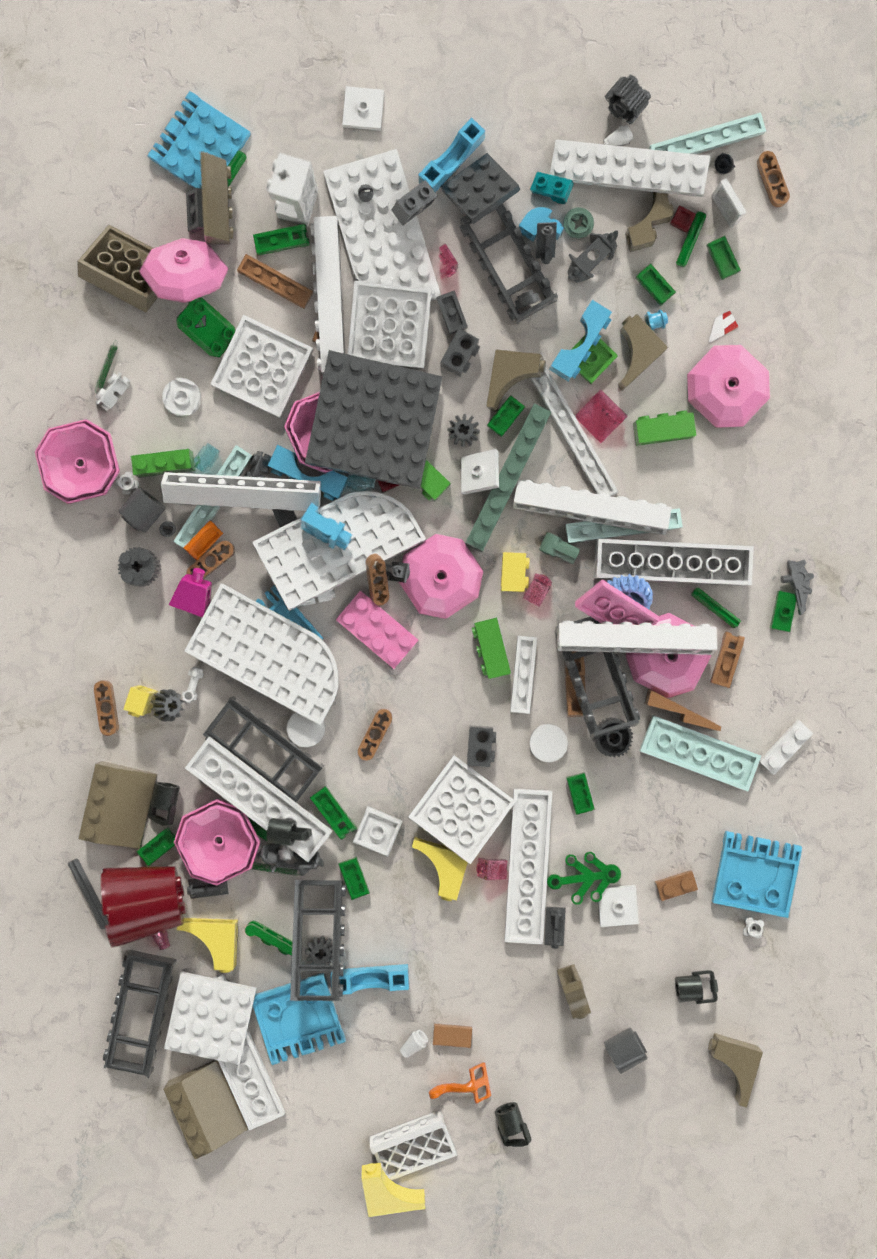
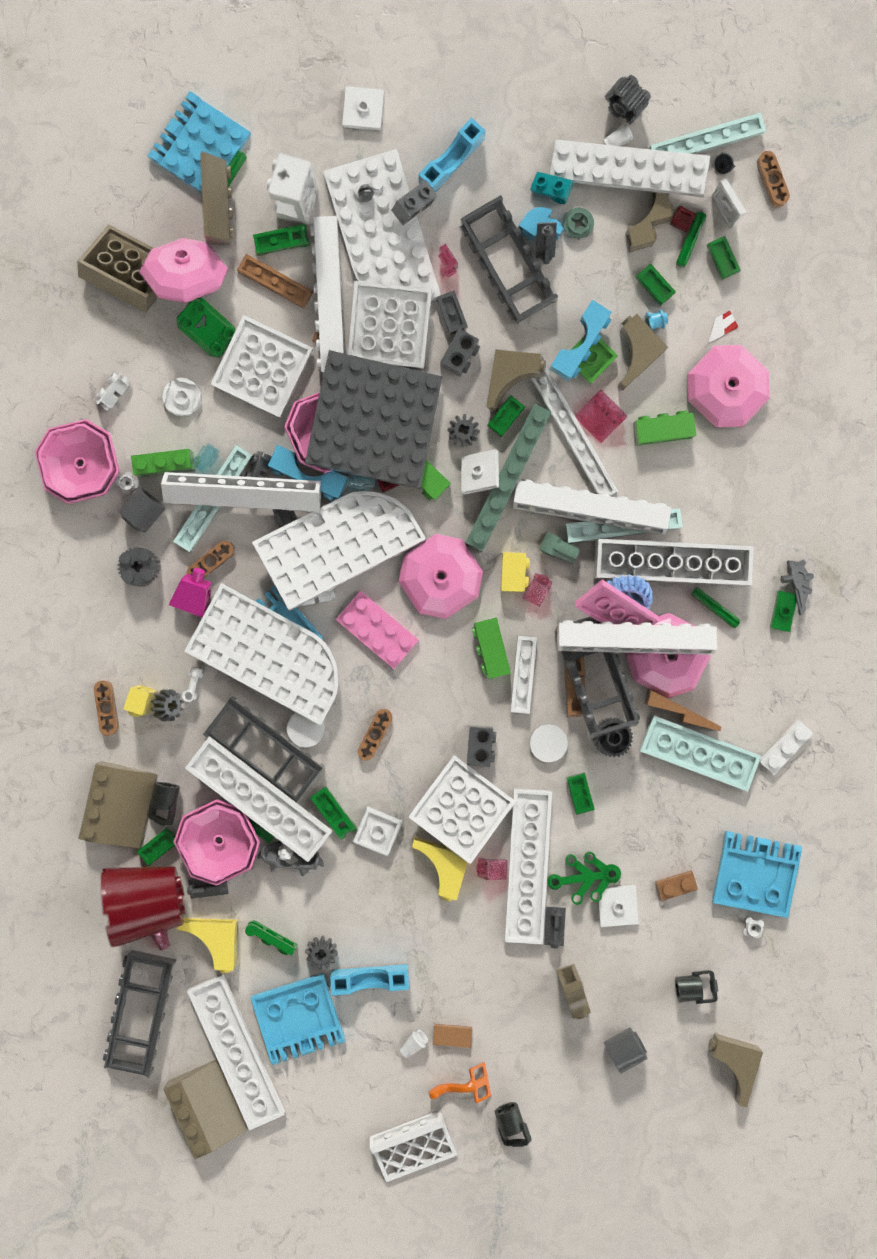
(88, 892): dark grey axle -> none
(106, 373): green piece -> none
(167, 532): dark grey hinge -> none
(194, 210): dark grey plate -> none
(203, 540): orange tile -> none
(210, 1018): white plate -> none
(261, 865): green piece -> none
(286, 832): pearl dark grey piece -> none
(325, 528): medium azure hips -> none
(338, 948): dark grey window -> none
(354, 878): green plate -> none
(372, 573): medium nougat beam -> none
(387, 1197): light yellow arch -> none
(398, 571): dark grey hinge -> none
(480, 188): dark grey plate -> none
(527, 299): dark grey plate -> none
(582, 266): dark grey piece -> none
(727, 660): medium nougat plate -> none

